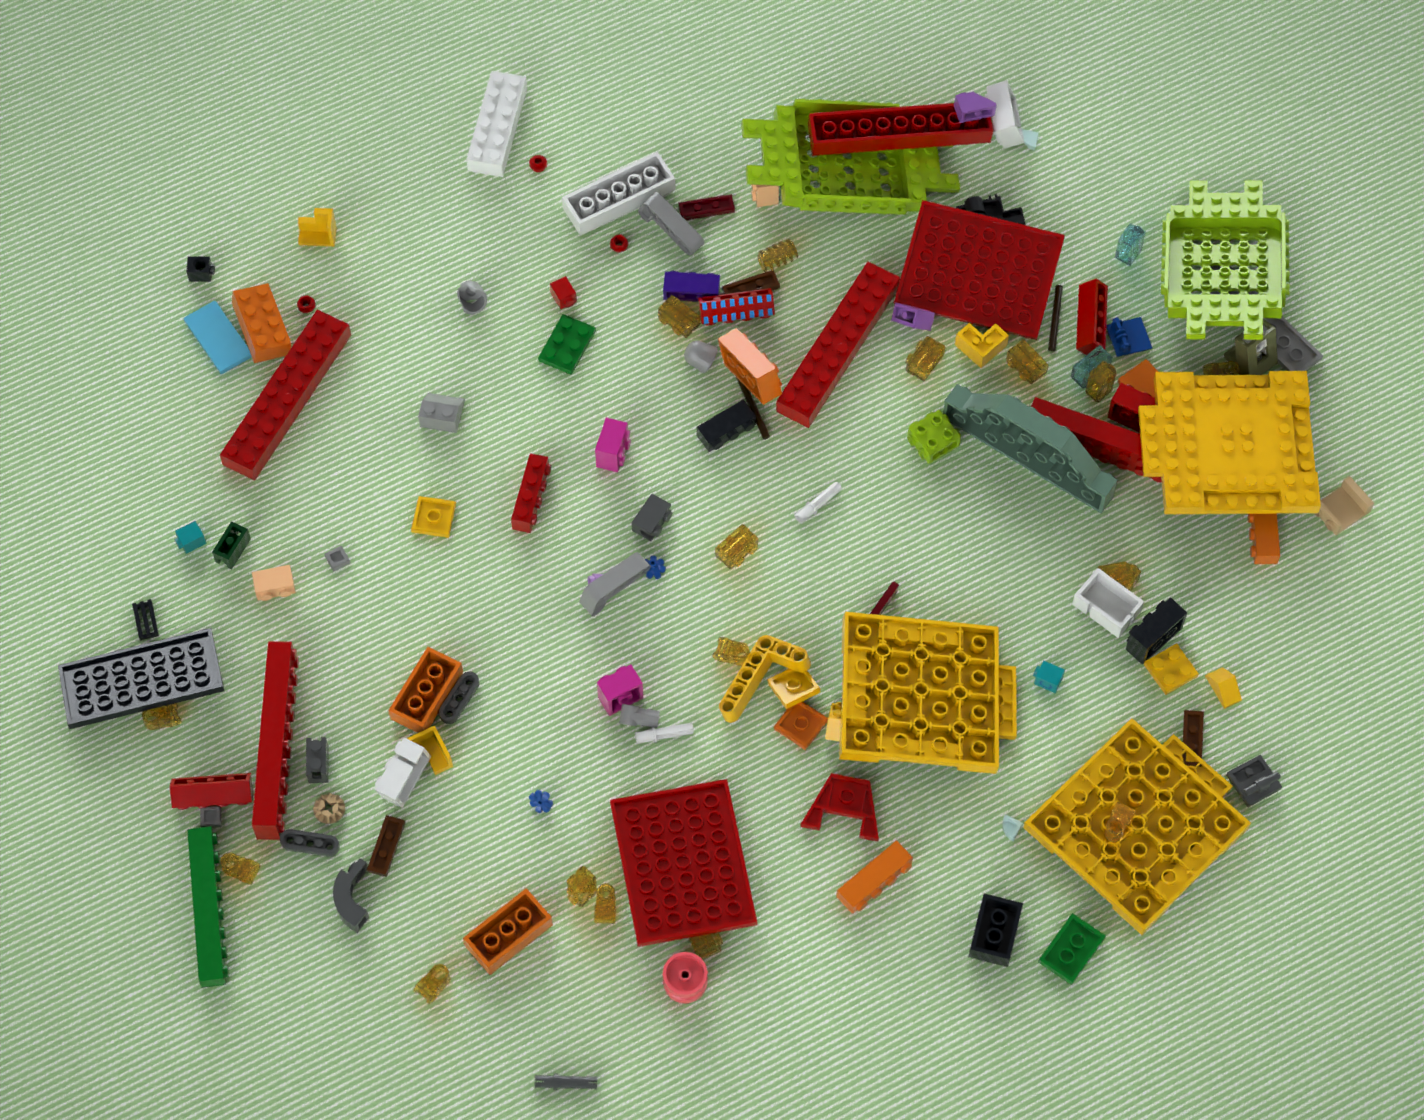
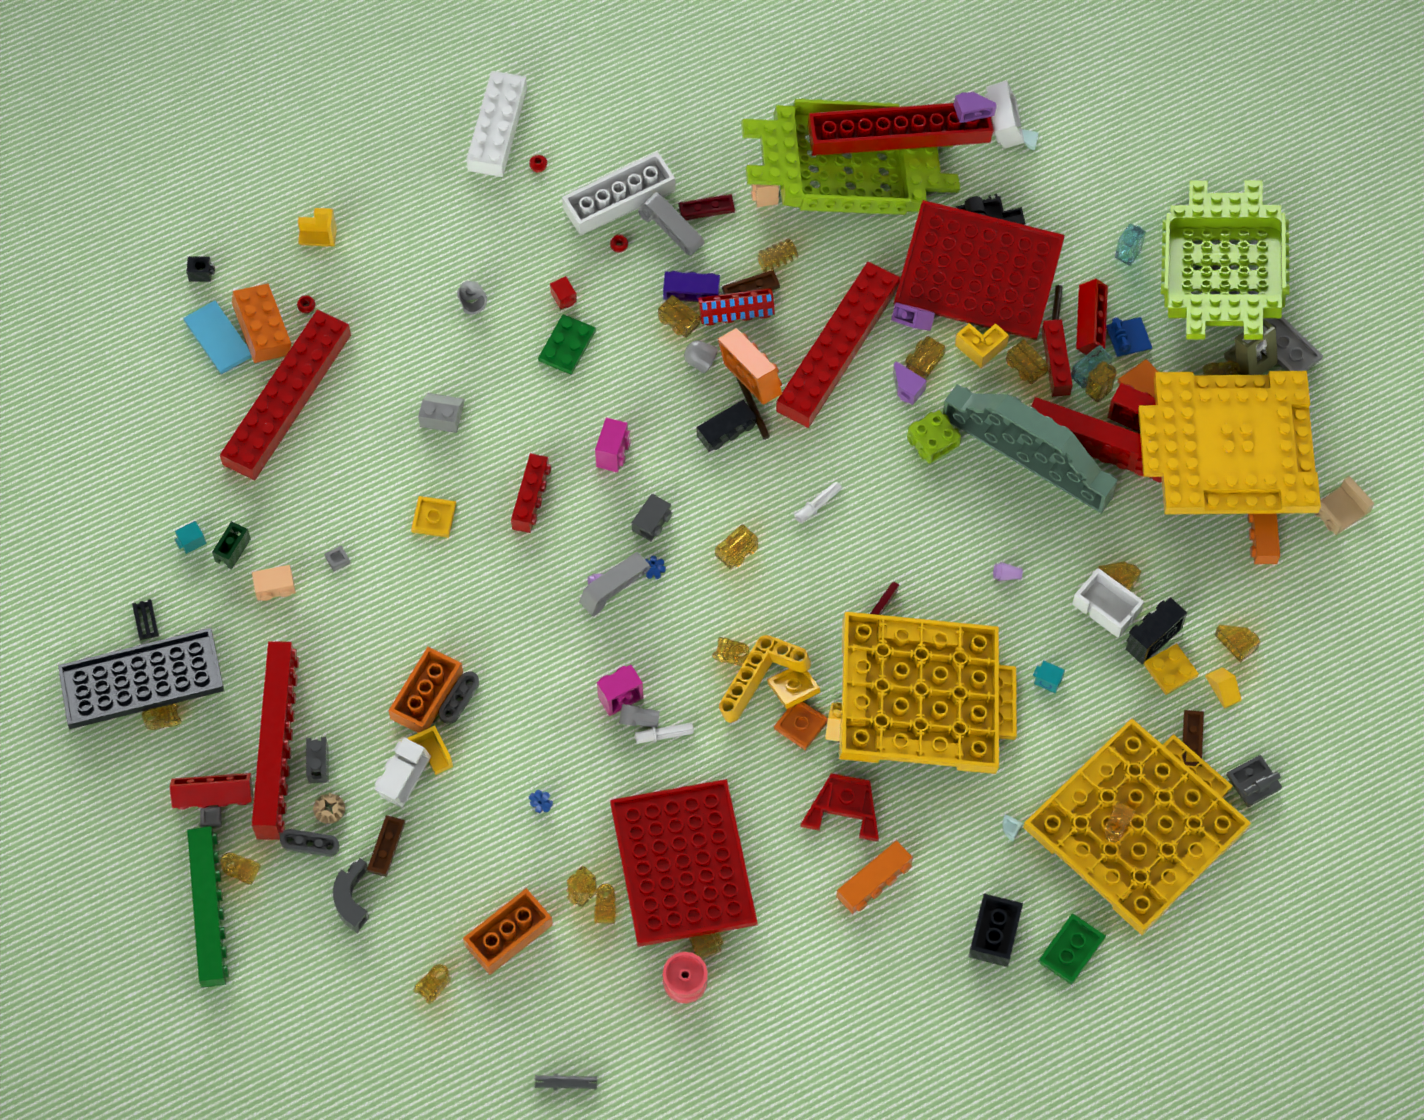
(908, 384): none -> medium lavender slope
(1006, 572): none -> lavender cone
(1057, 358): none -> red brick
(1238, 640): none -> clear yellow slope

